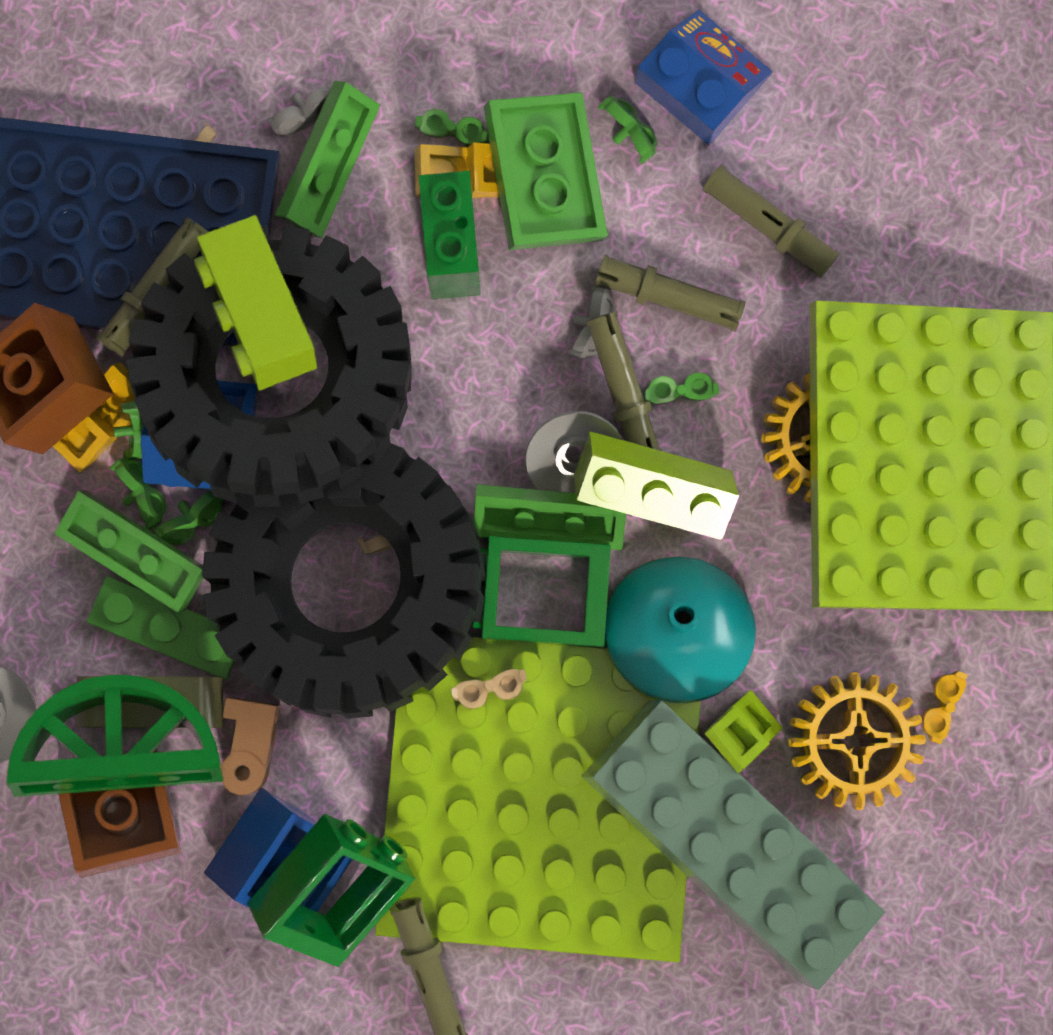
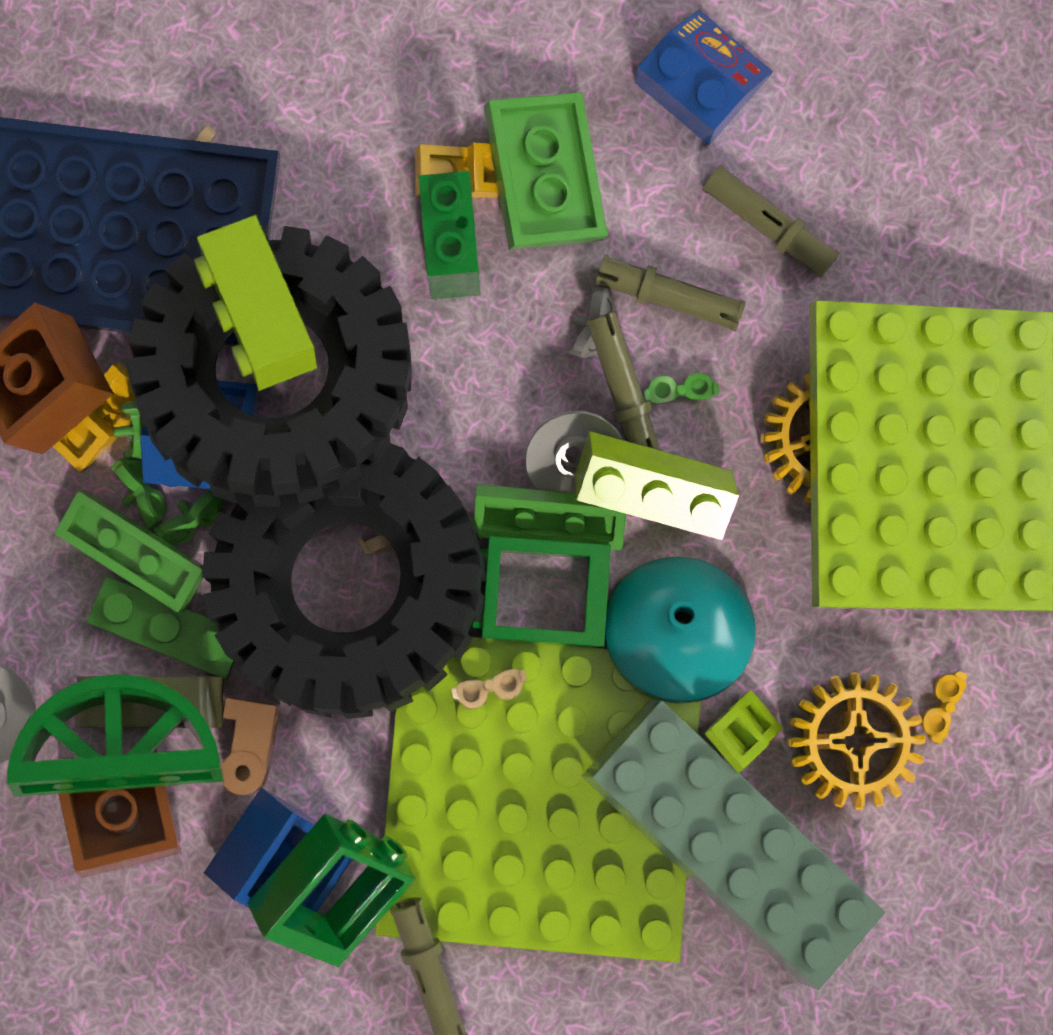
(118, 330): olive pin -> none
(297, 117): light grey piece -> none
(328, 159): bright green plate -> none
(438, 125): bright green piece -> none
(639, 132): bright green piece -> none

